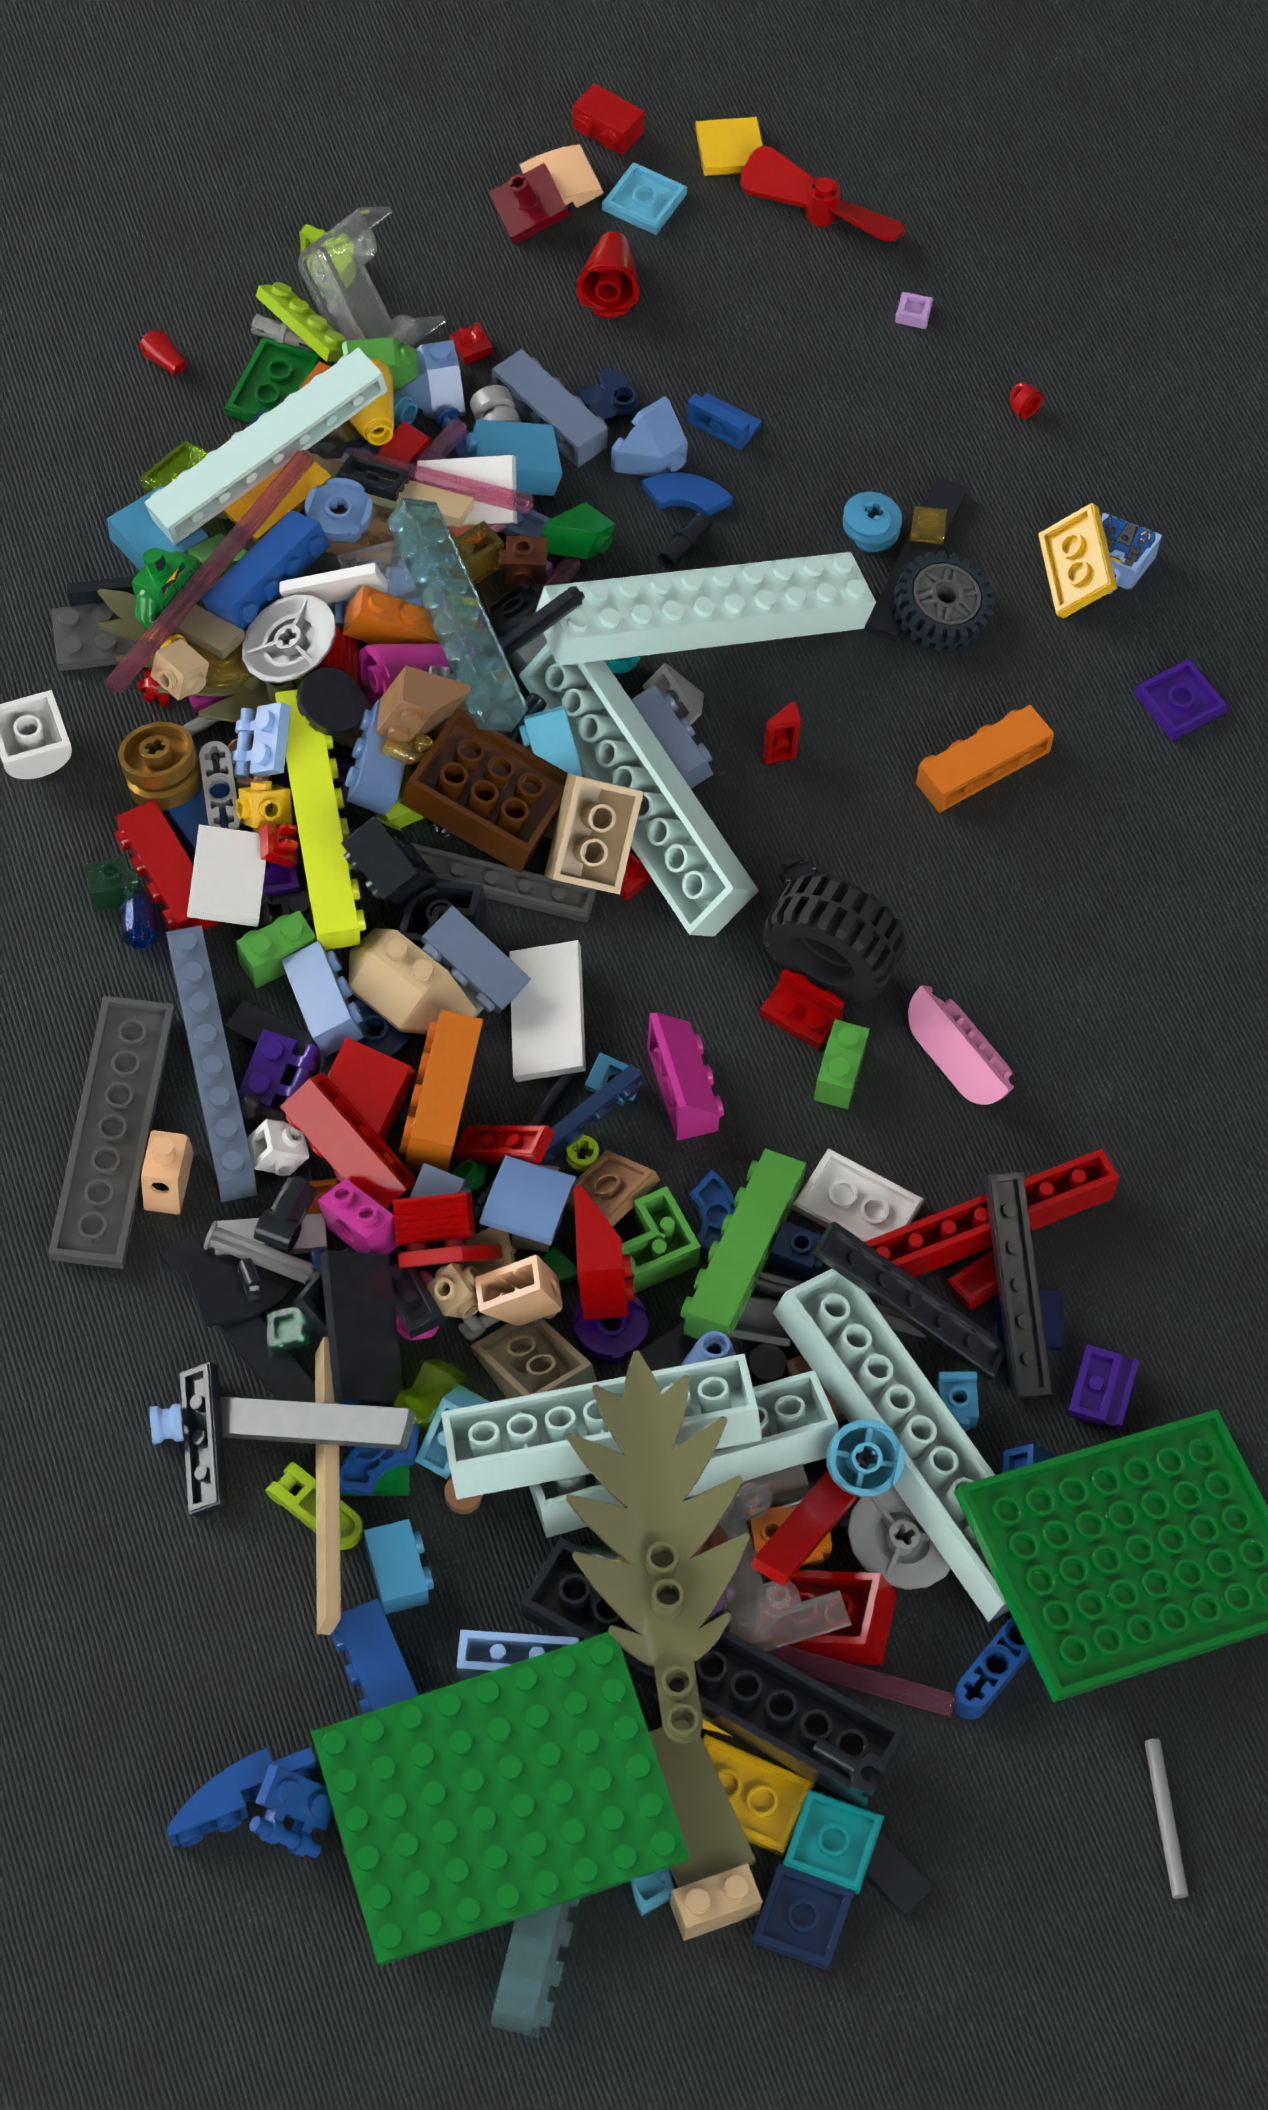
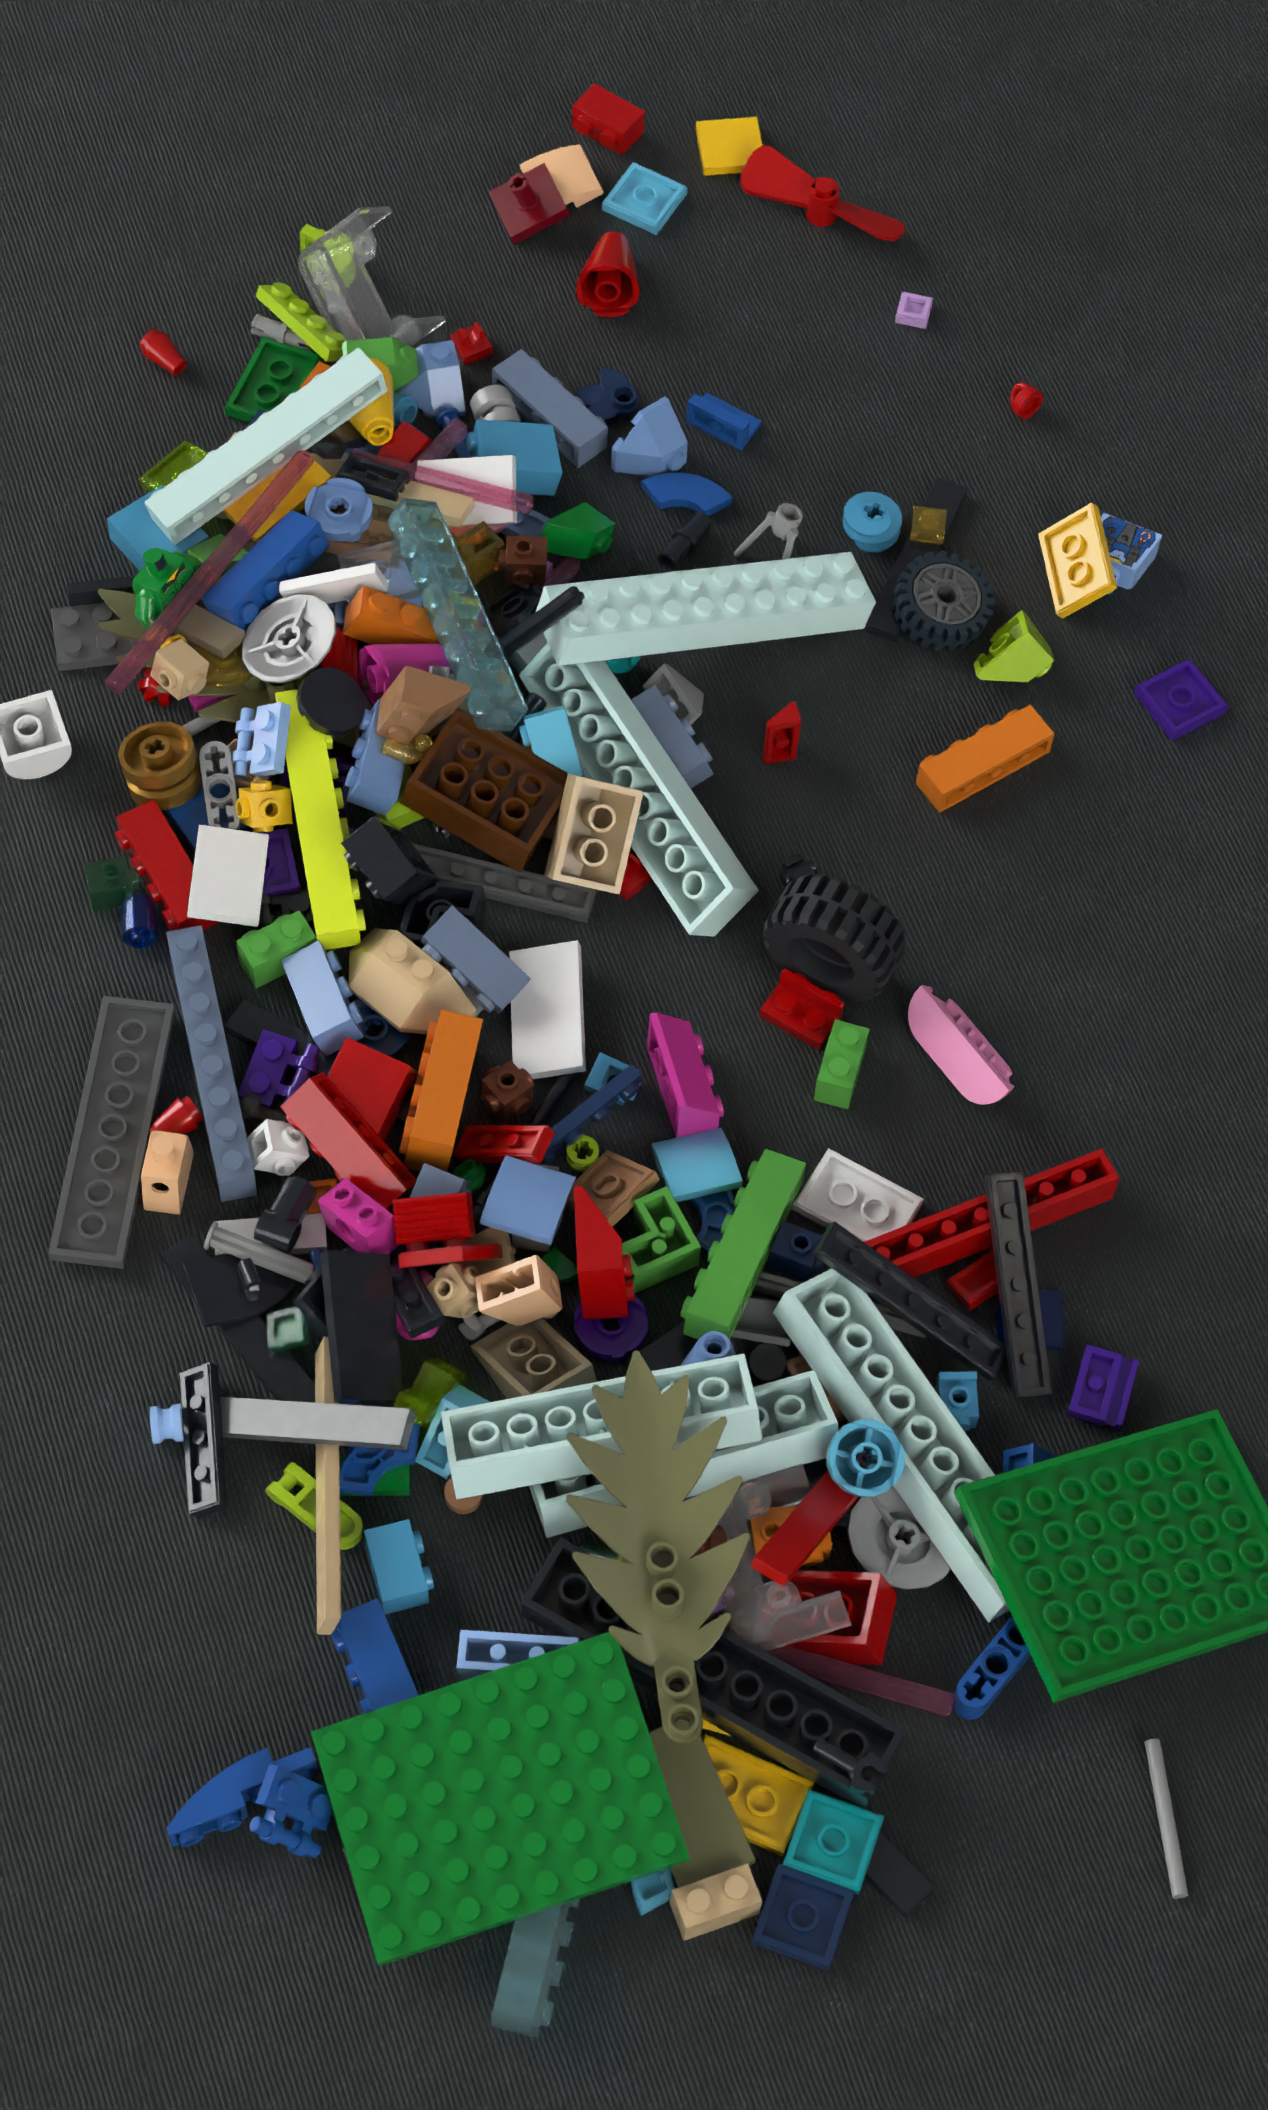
(178, 1118): none -> red cone
(279, 844): red tile -> none
(507, 1091): none -> copper brick
(697, 1164): none -> medium azure slope
(783, 524): none -> light grey plant
(1015, 653): none -> lime slope

